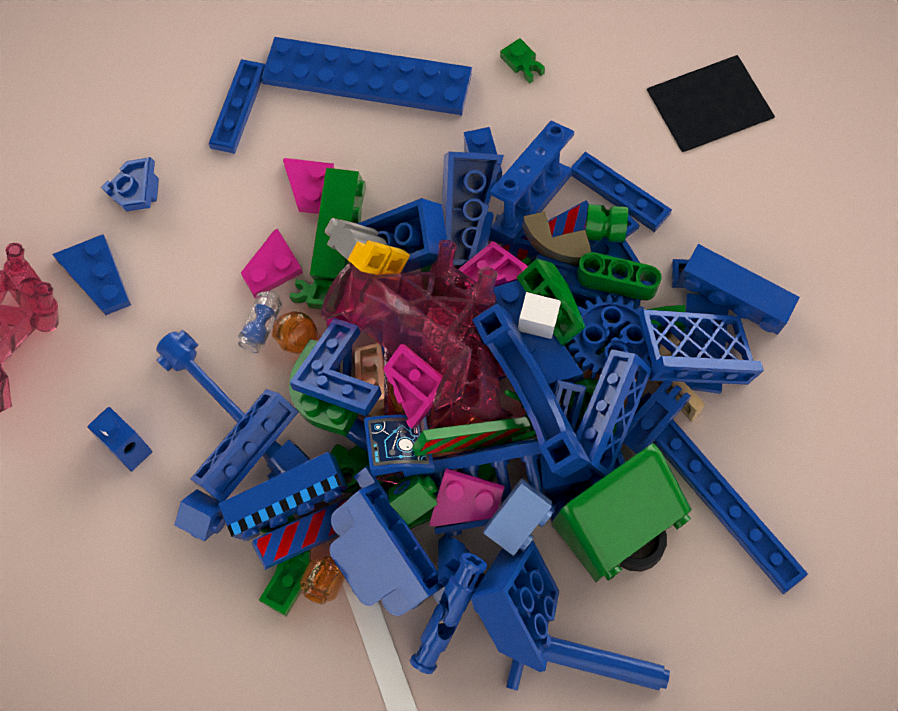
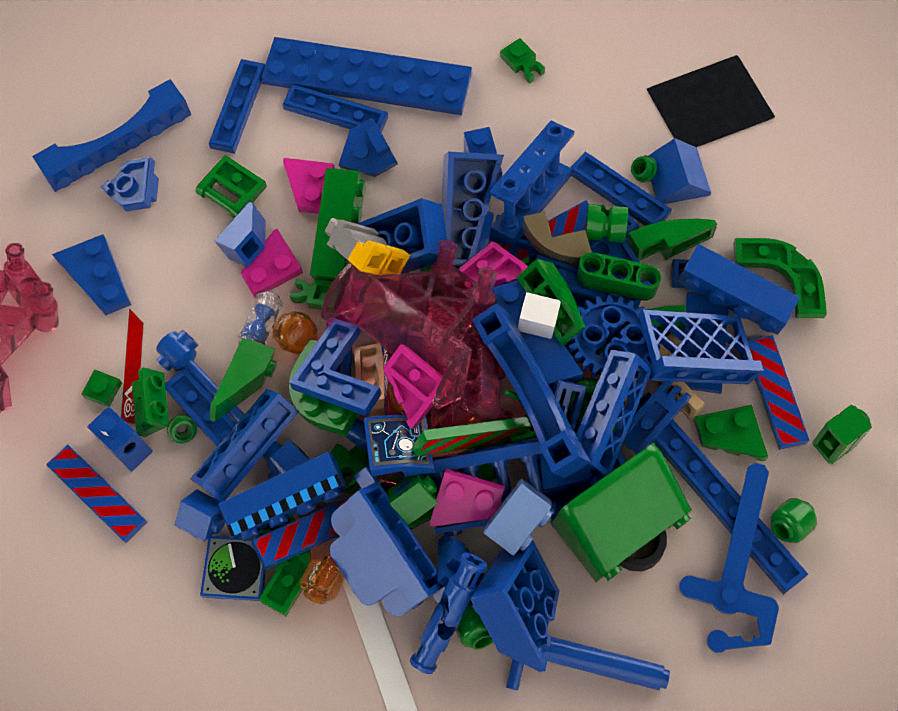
(69, 163): none -> blue arch
(96, 493): none -> tile
(101, 388): none -> green plate
(132, 365): none -> red sticker
(150, 402): none -> green bracket
(185, 436): none -> green plate
(197, 405): none -> blue plate
(232, 570): none -> tile
(234, 179): none -> green plate
(243, 377): none -> green slope
(244, 236): none -> blue slope
(331, 108): none -> blue tile
(367, 150): none -> blue plate
(472, 630): none -> green head
(644, 168): none -> green plate
(670, 237): none -> green slope
(678, 173): none -> blue slope
(729, 593): none -> blue piece
(732, 431): none -> green wing
(778, 395): none -> tile
(784, 258): none -> green plate
(793, 520): none -> green head
(842, 433): none -> green brick

